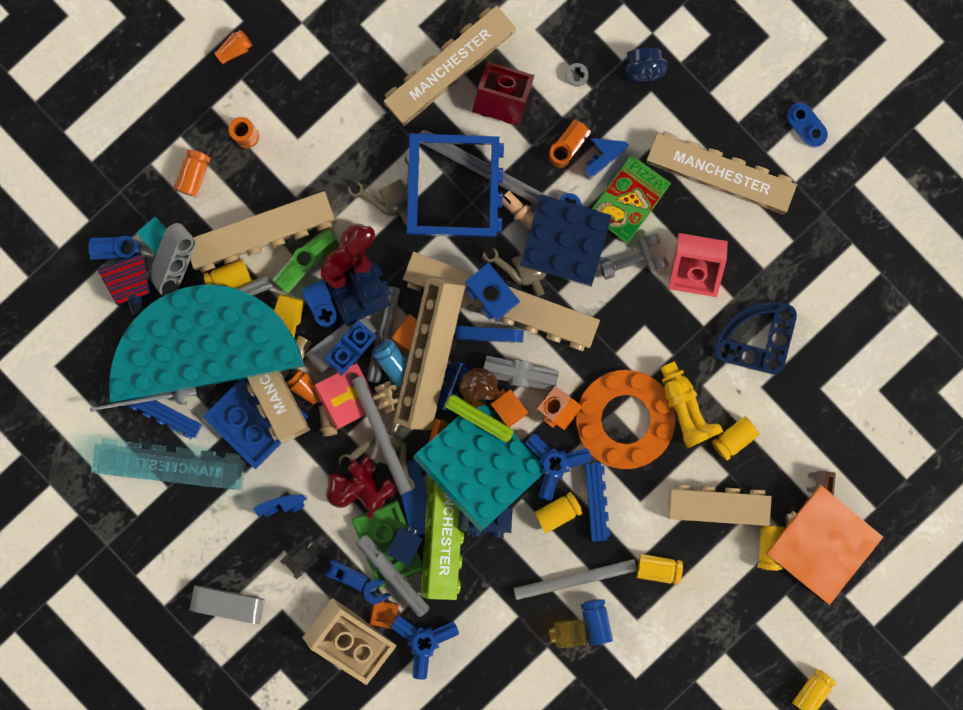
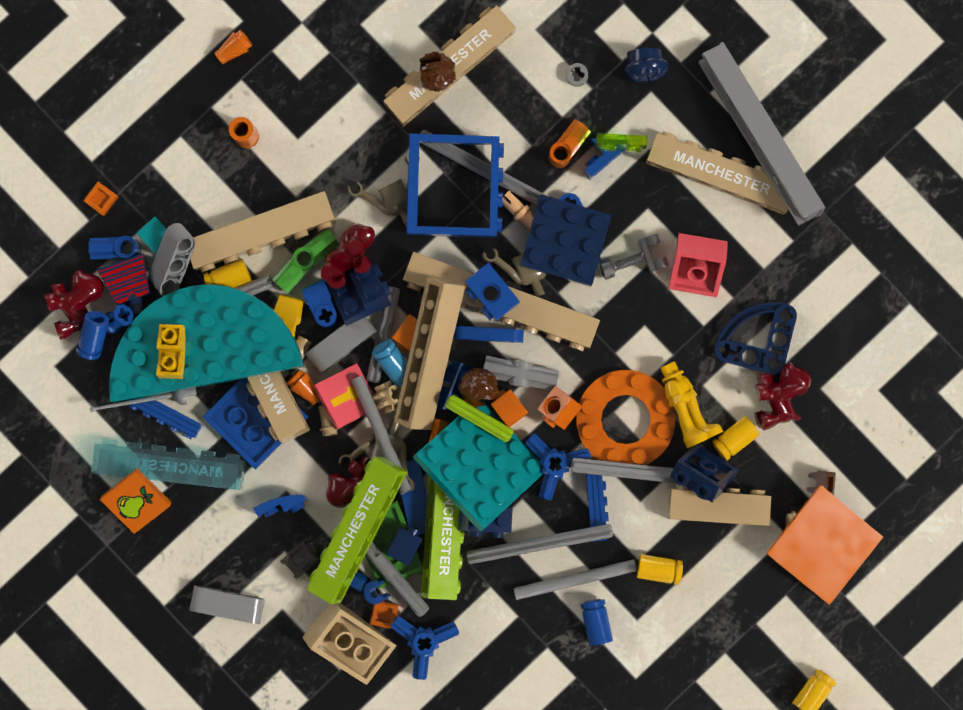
(84, 290): none -> dark red animal
(92, 335): none -> blue piece
(100, 198): none -> orange tile
(116, 315): none -> blue bush
(135, 500): none -> orange tile
(171, 351): none -> yellow slope
(191, 173): orange piece -> none
(350, 348): blue slope -> none
(356, 530): none -> lime brick
(437, 71): none -> reddish brown piece
(503, 93): dark red slope -> none
(539, 544): none -> light grey axle
(558, 512): yellow piece -> none
(568, 633): clear yellow brick -> none
(610, 142): none -> clear neon green plate
(622, 470): none -> light grey axle
(631, 197): tile -> none
(703, 473): none -> dark blue plate
(761, 134): none -> light grey tile
(768, 536): yellow piece -> none
(792, 383): none -> dark red animal
(805, 126): blue plate -> none

